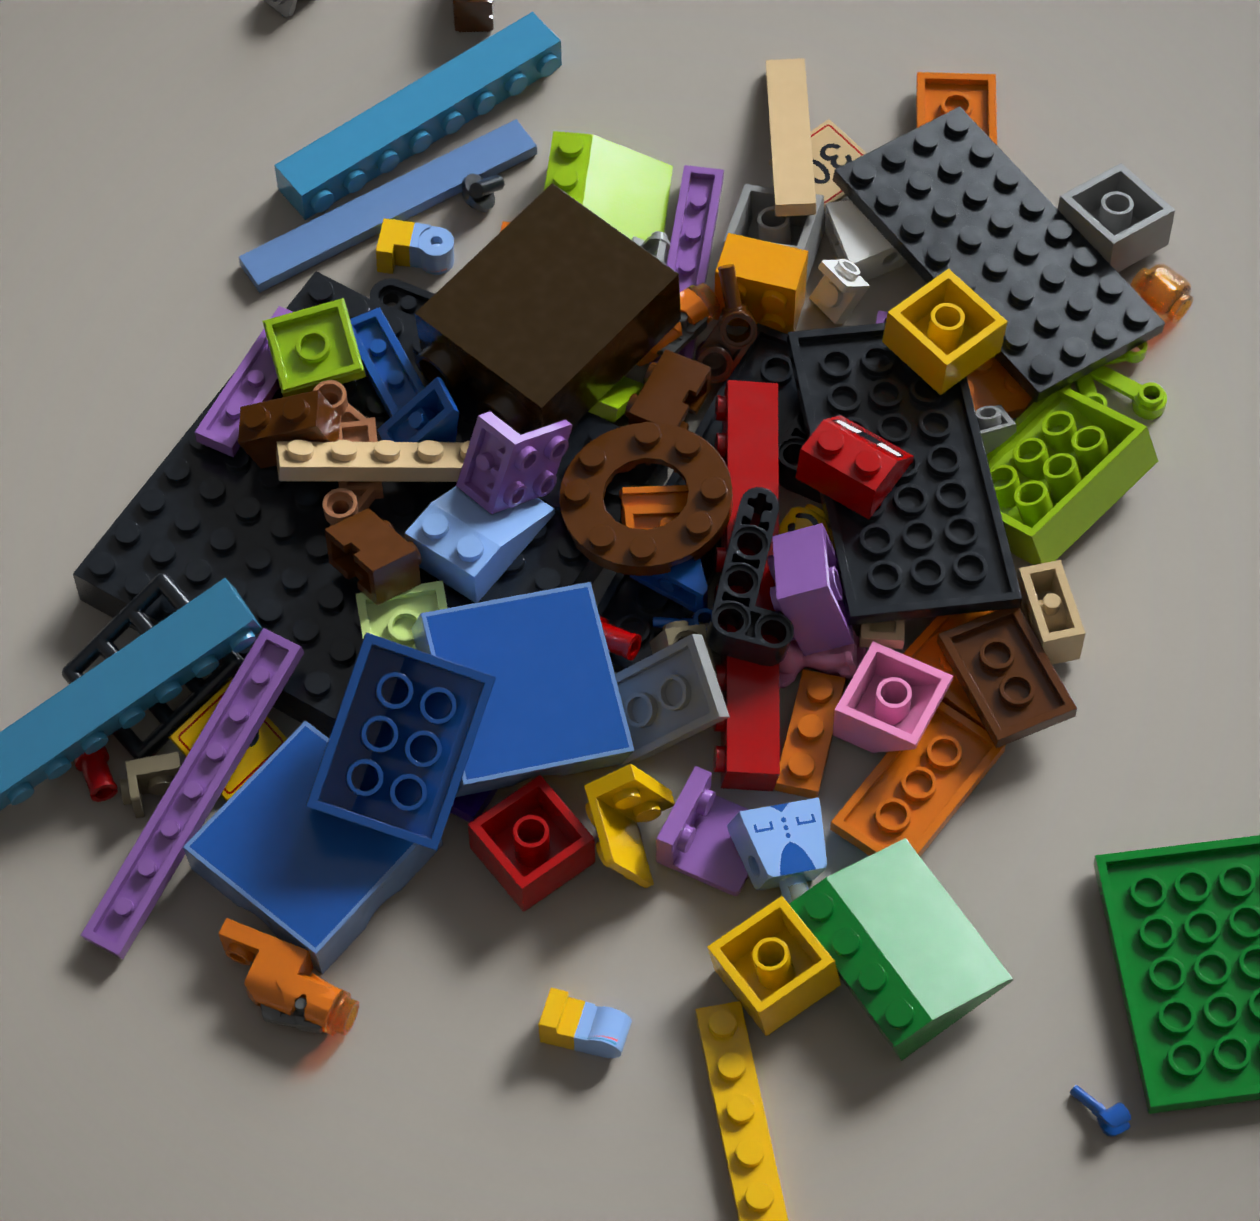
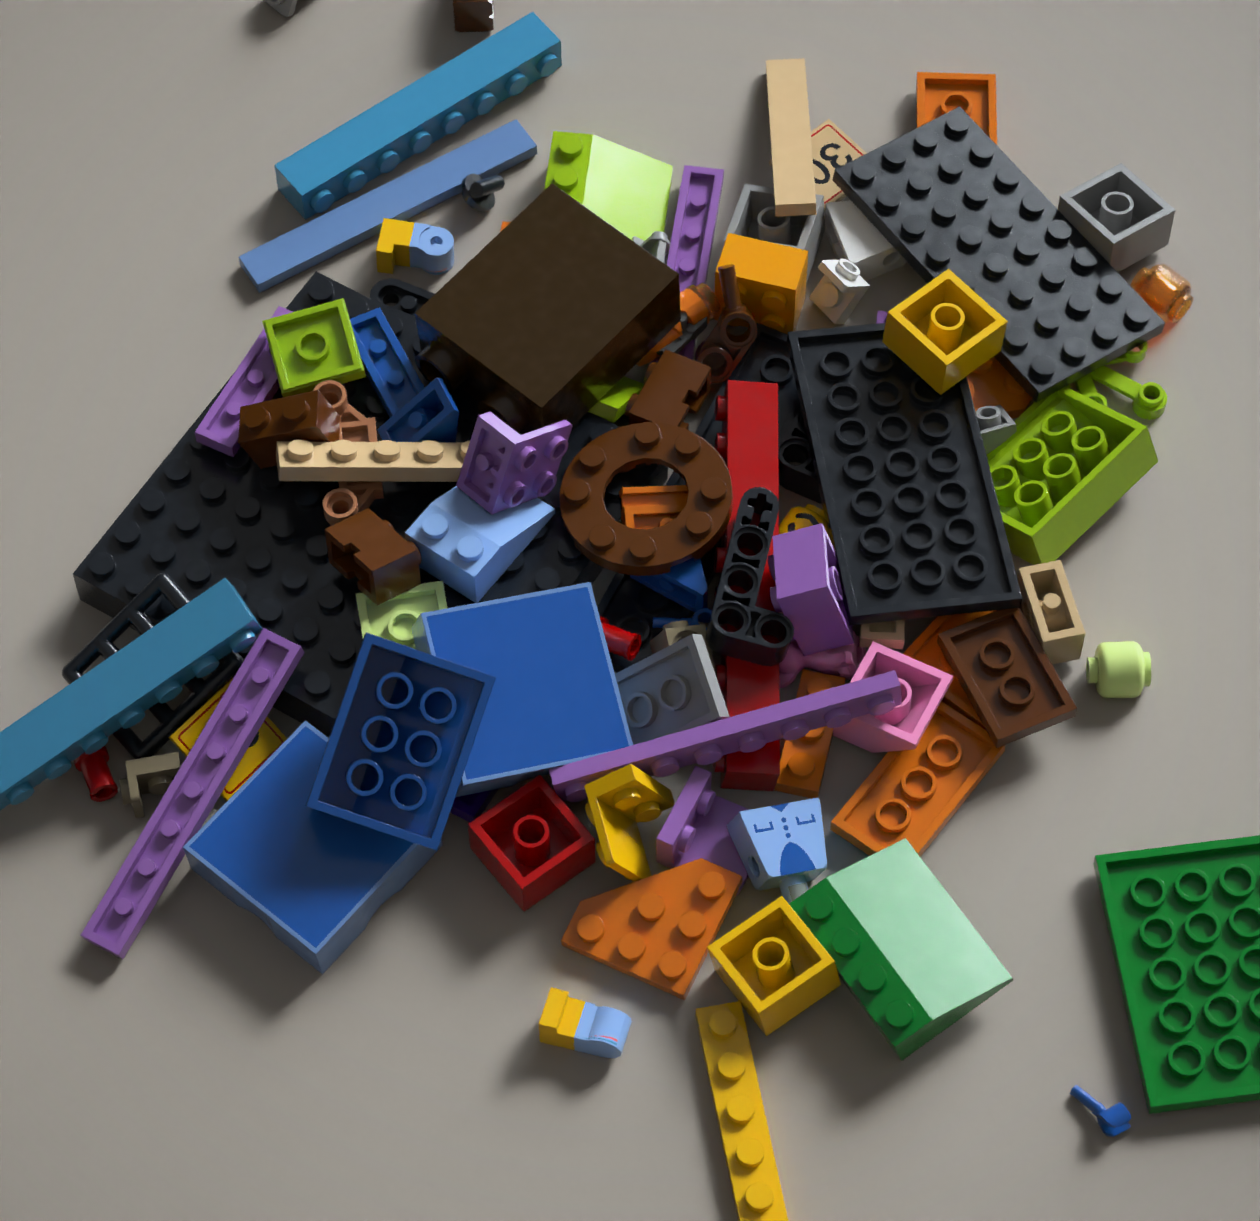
(283, 984): orange plate -> none
(656, 924): none -> orange plate
(737, 733): none -> medium lavender plate
(851, 464): red slope -> none
(1119, 669): none -> yellowish green head

